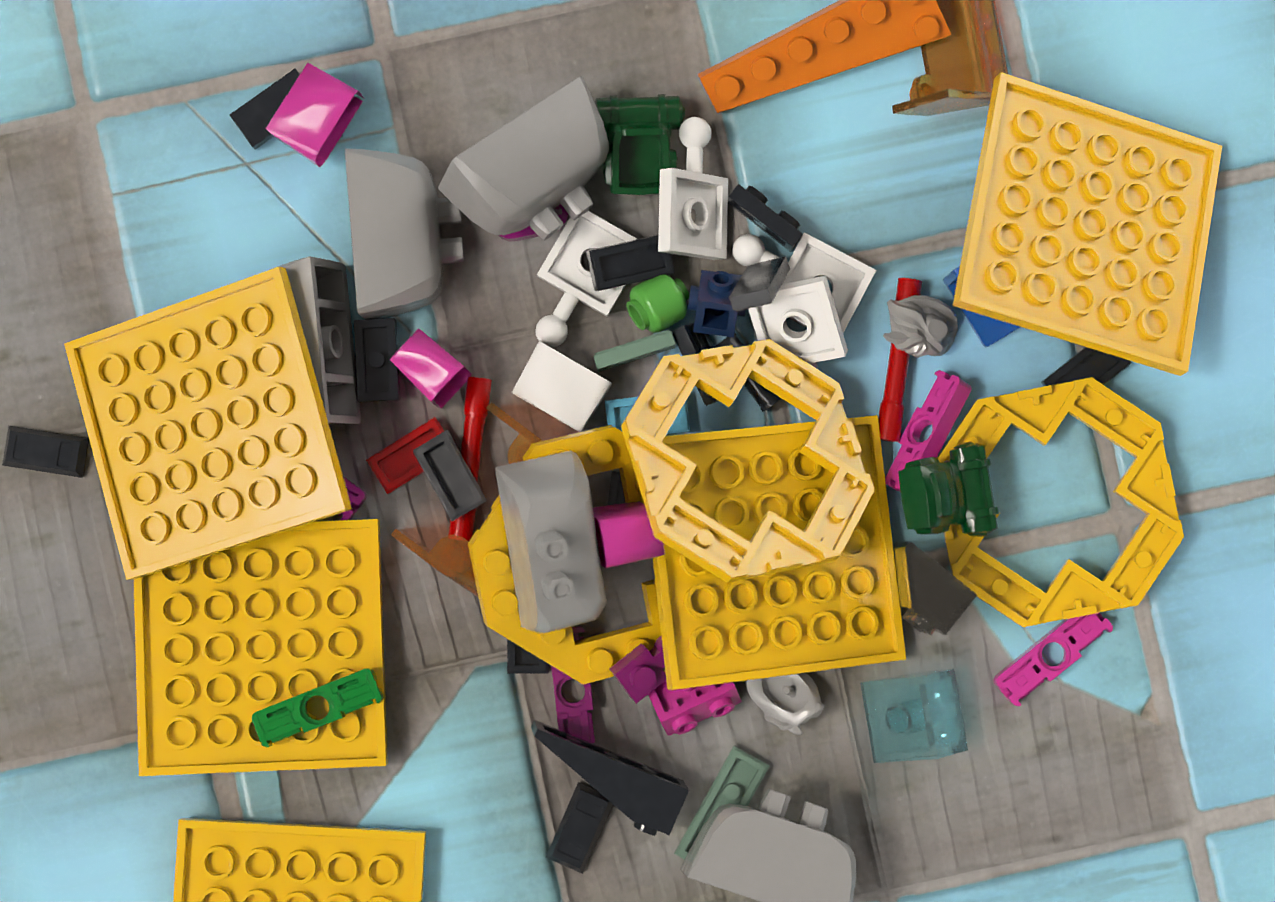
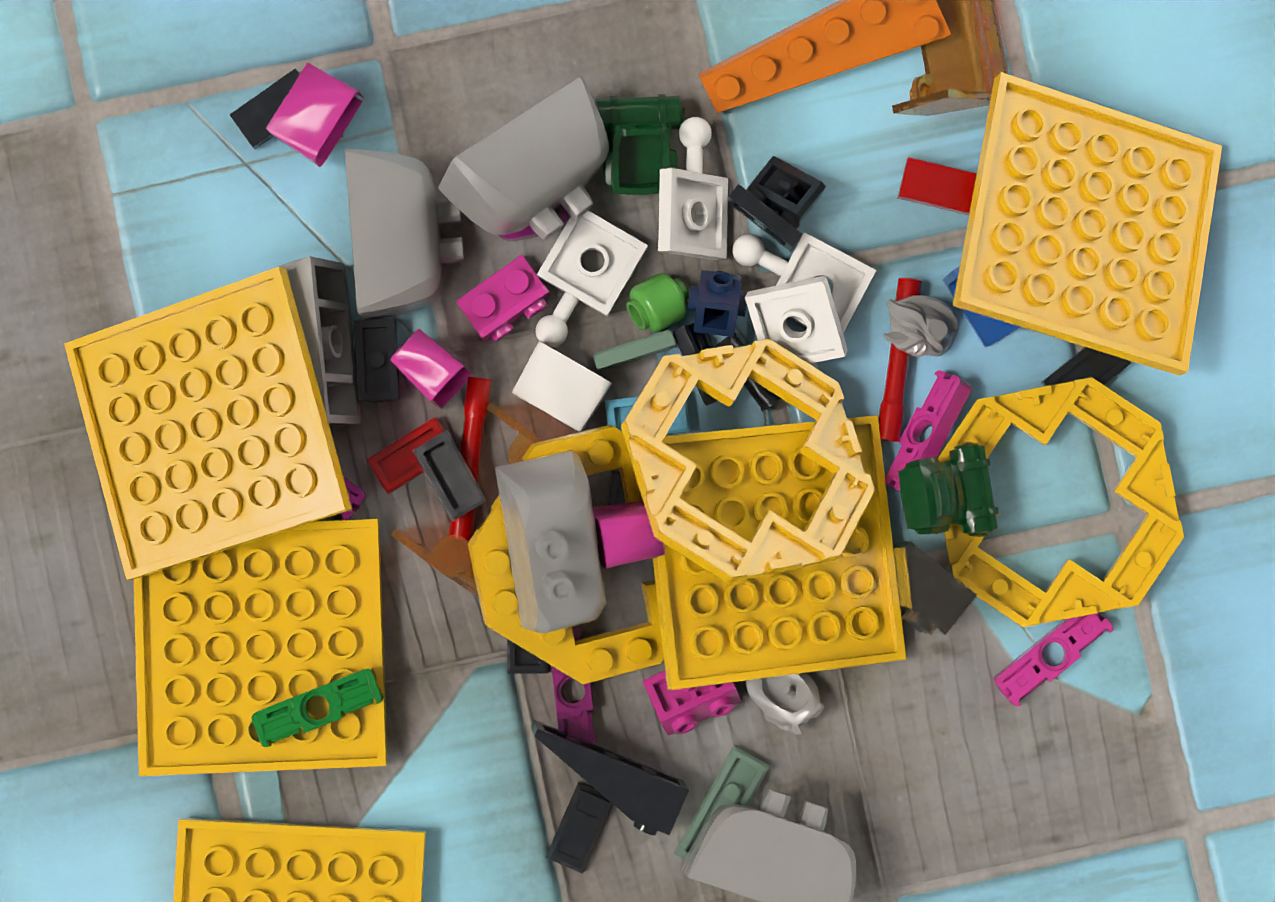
(45, 451): black tile -> none
(504, 299): none -> dark pink bracket
(628, 263): black tile -> none
(641, 670): magenta plate -> none
(759, 284): black tile -> none
(788, 188): none -> black slope
(914, 716): clear light blue slope -> none
(937, 186): none -> red tile

